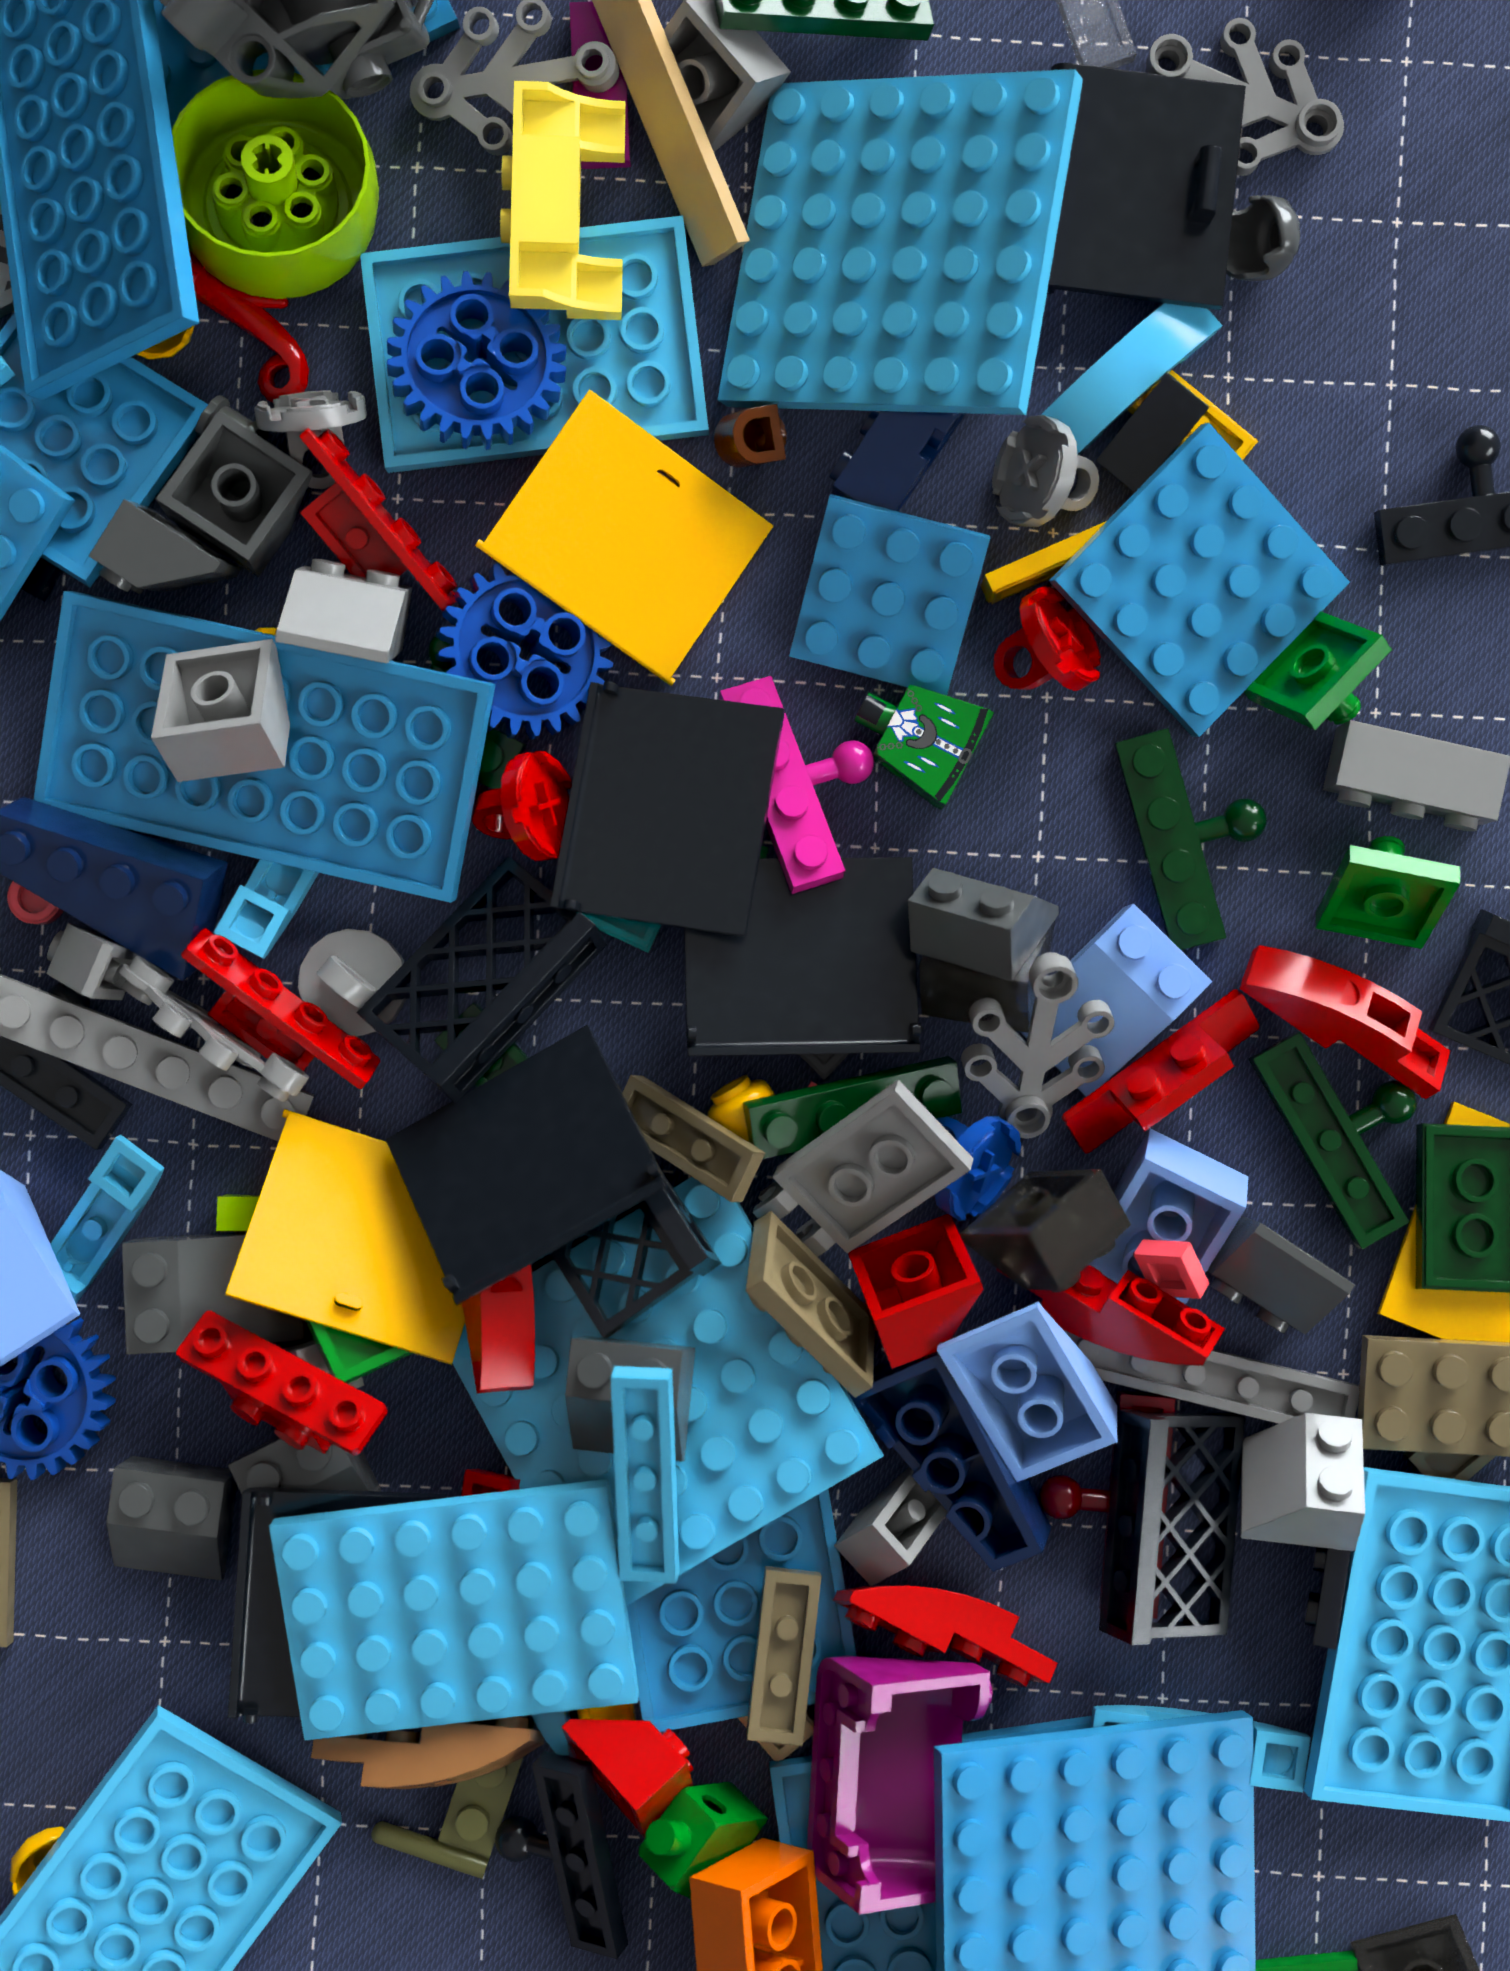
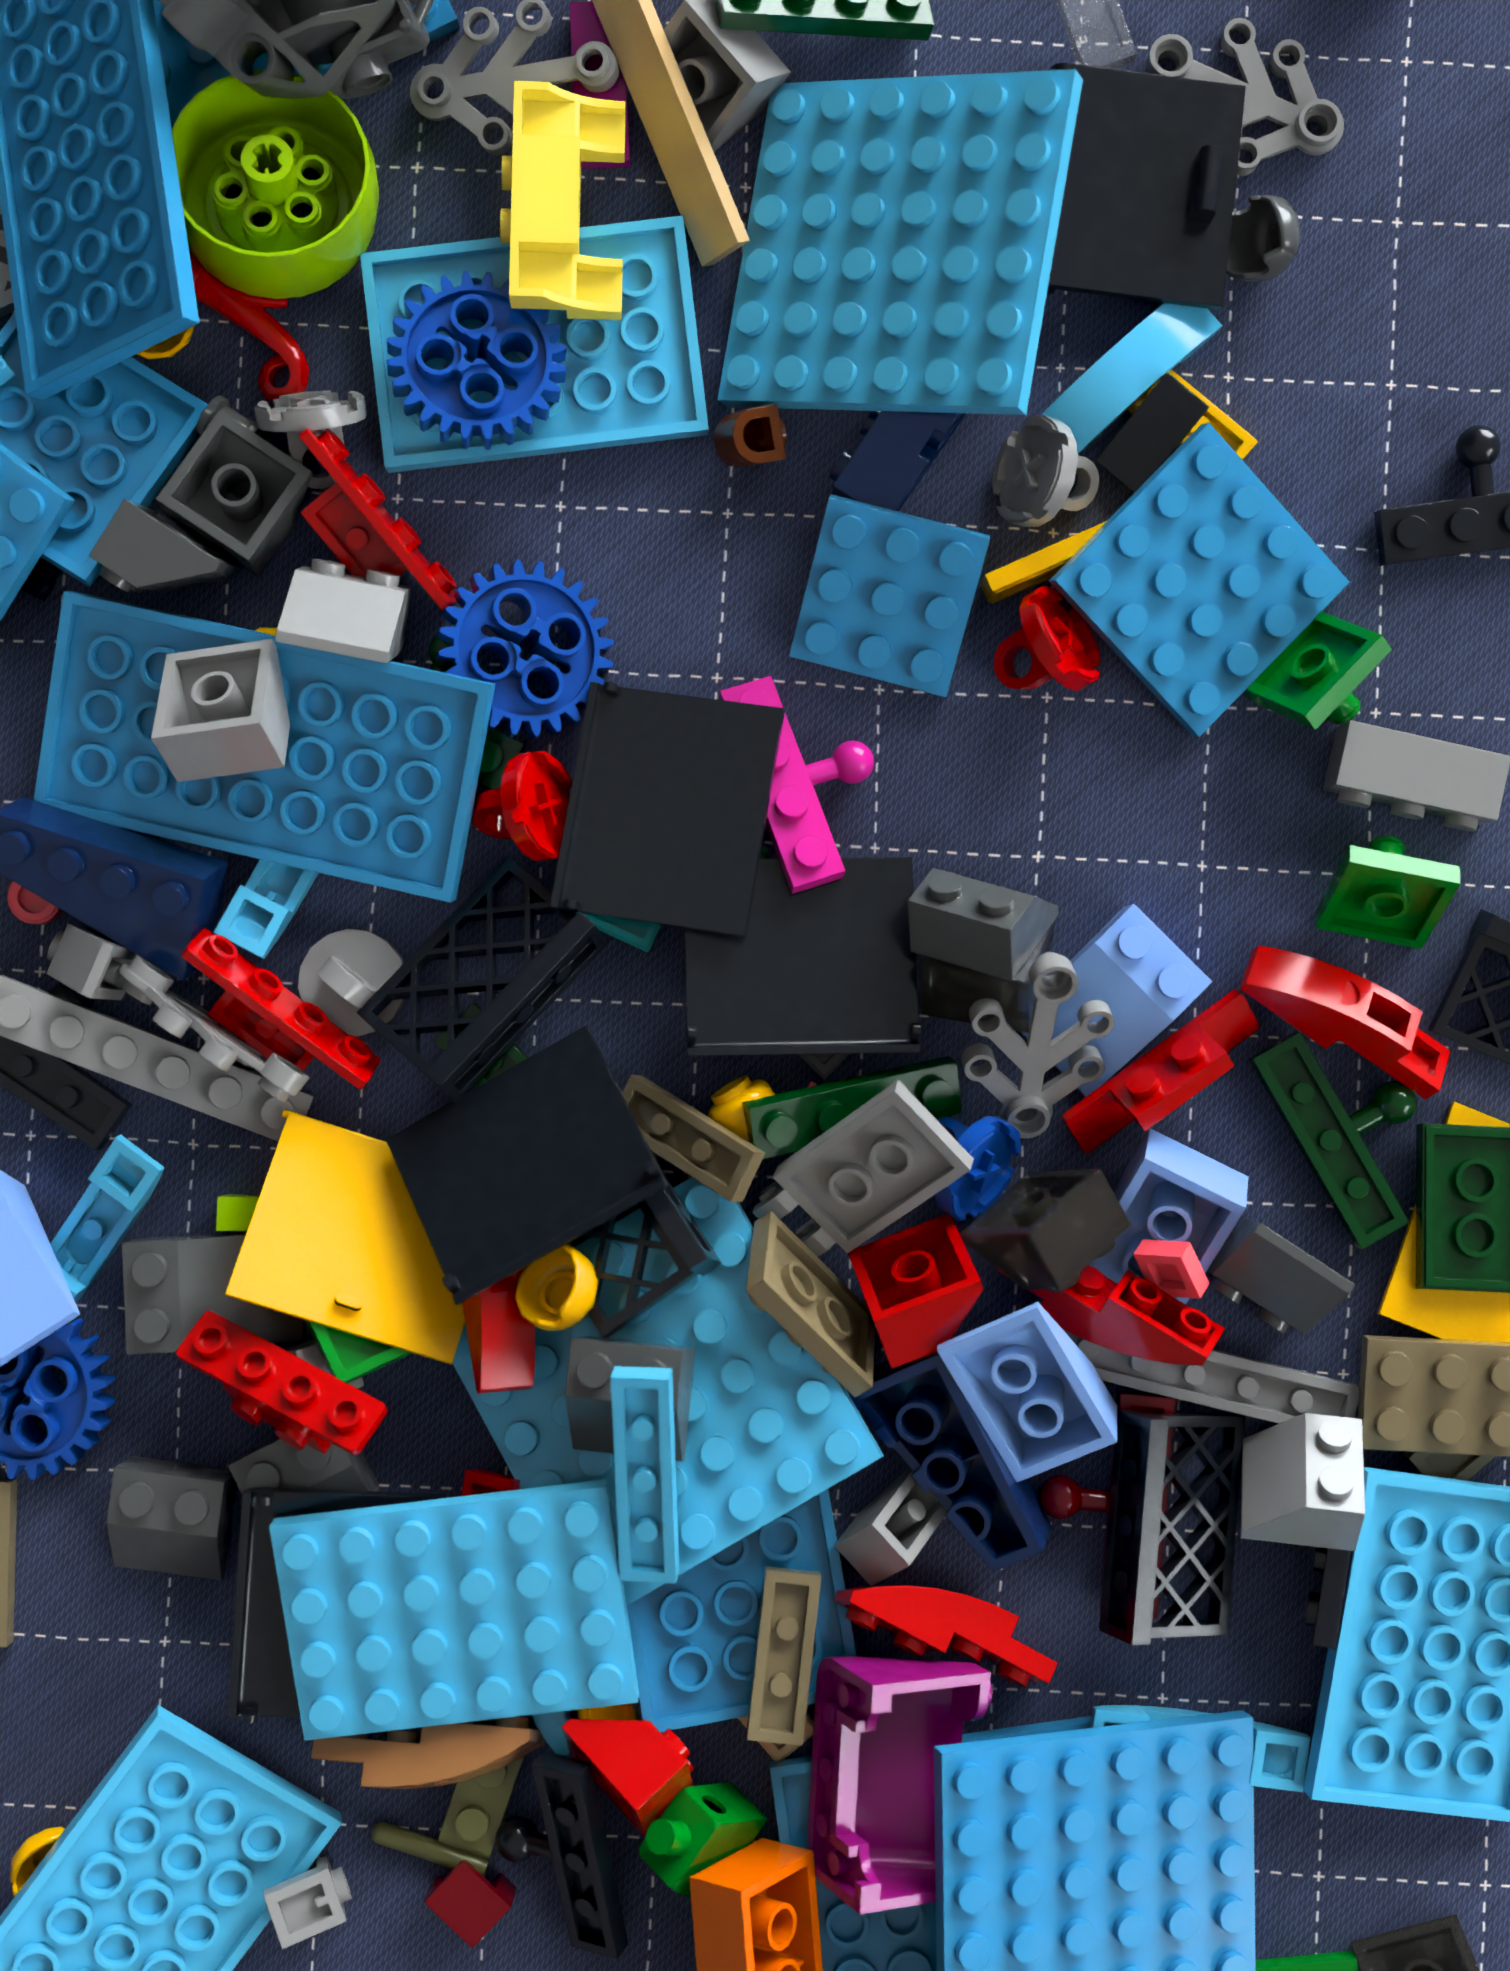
(308, 1903): none -> light grey bracket
(470, 1901): none -> dark red panel
(557, 1289): none -> yellow hair
(623, 540): yellow piece -> none
(925, 739): green torso -> none
(1174, 840): dark green plate -> none

